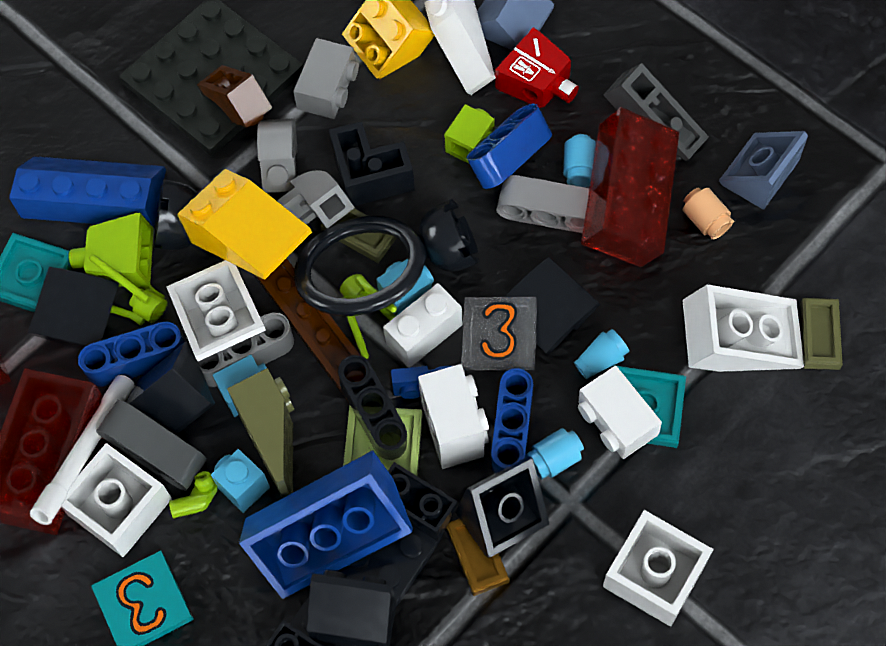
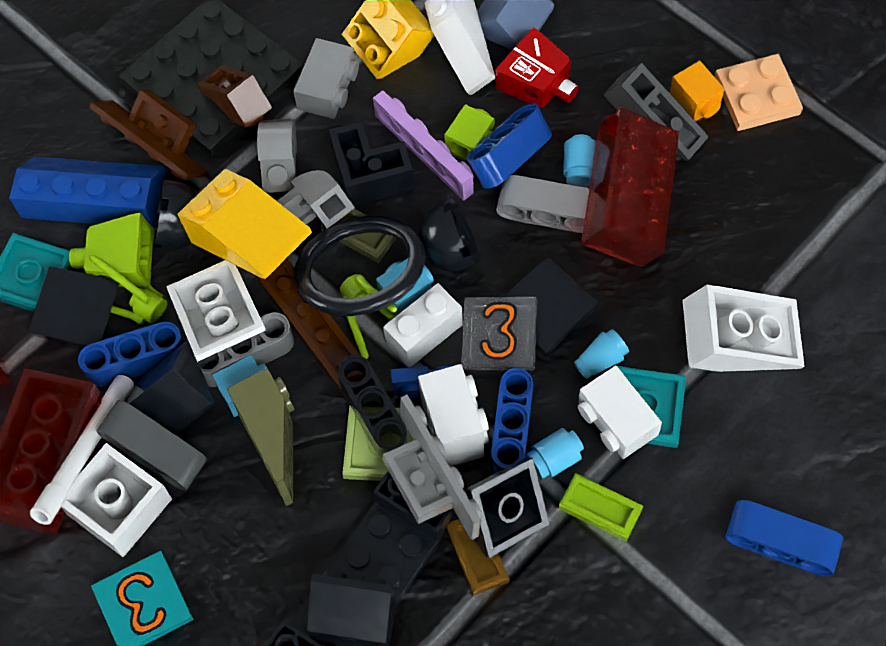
(156, 129): none -> reddish brown bracket
(199, 498): lime arm -> none
(240, 480): medium azure brick -> none
(326, 525): blue slope -> none
(417, 138): none -> lavender plate
(425, 476): none -> light grey bracket
(600, 507): none -> lime tile
(657, 568): white brick -> none
(697, 91): none -> light orange brick
(707, 212): light nougat brick -> none
(758, 92): none -> light nougat plate
(764, 165): sand blue slope -> none
(784, 538): none -> blue beam
(821, 333): olive tile -> none

